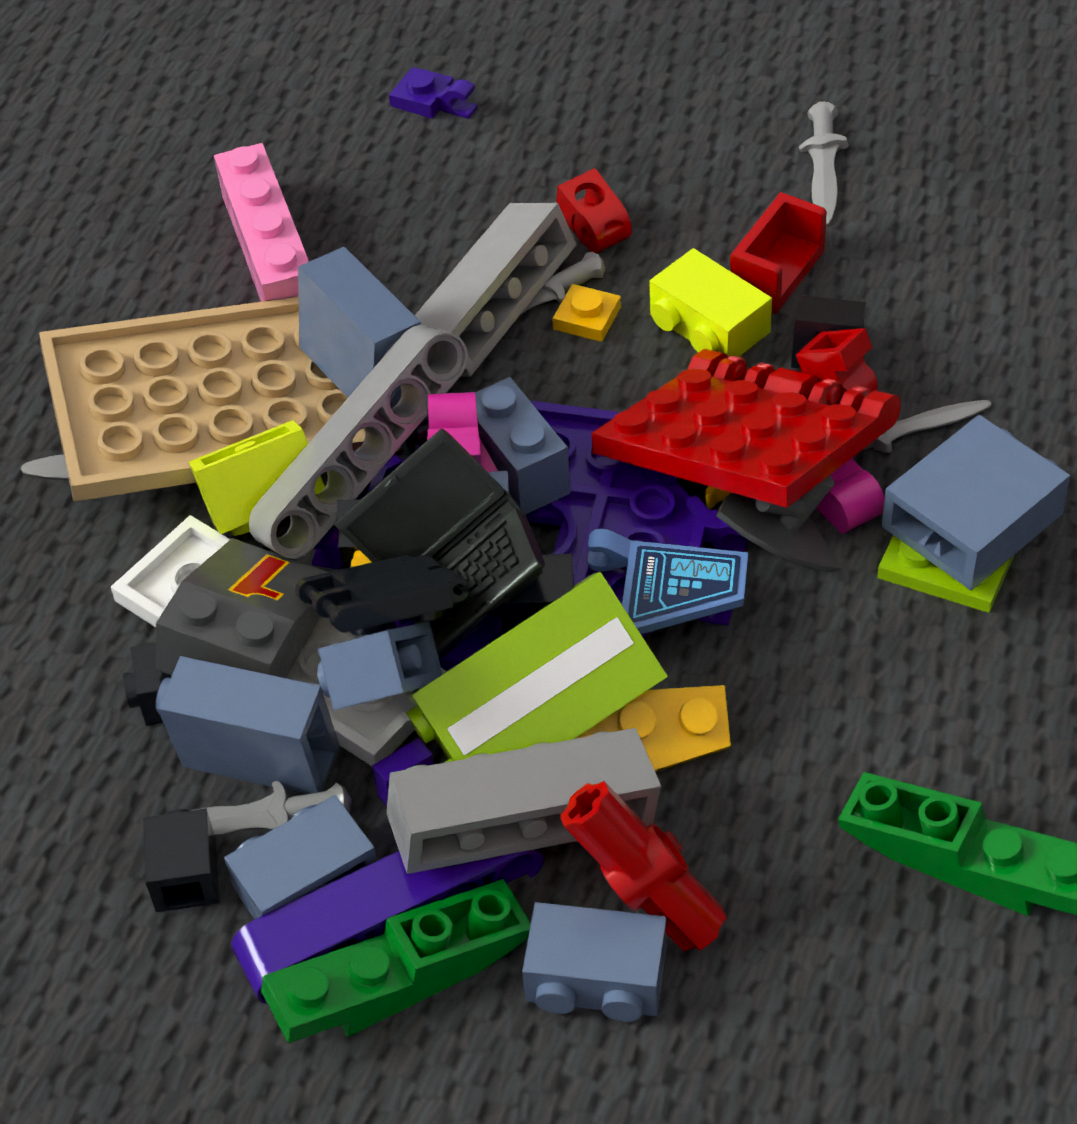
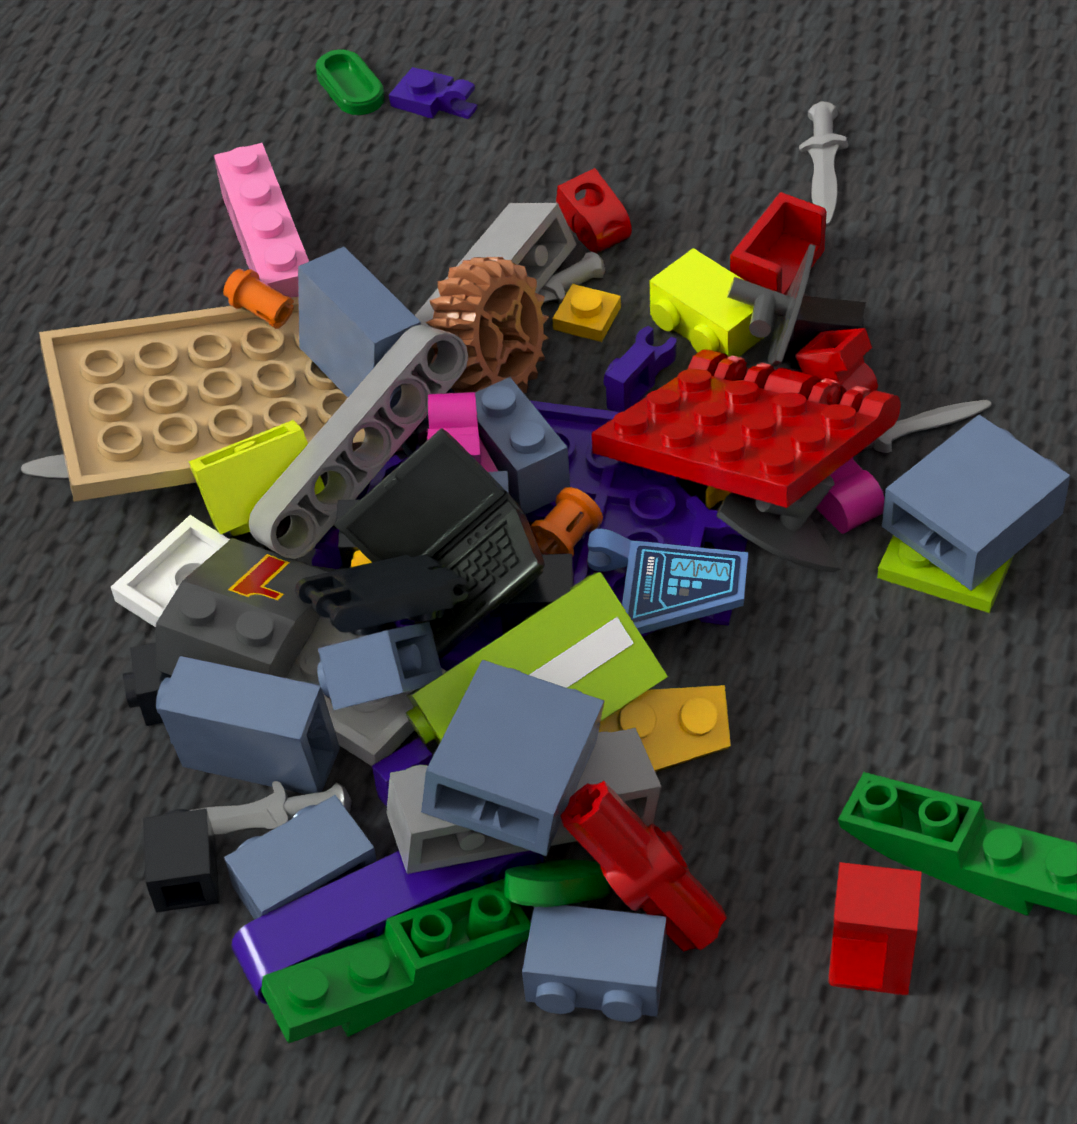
(247, 291): none -> orange pin
(350, 82): none -> green tile
(498, 319): none -> nougat gear
(512, 757): none -> sand blue brick
(555, 883): none -> green tile
(565, 522): none -> orange bush
(635, 372): none -> dark purple plate
(769, 302): none -> dark grey shield
(874, 928): none -> red panel

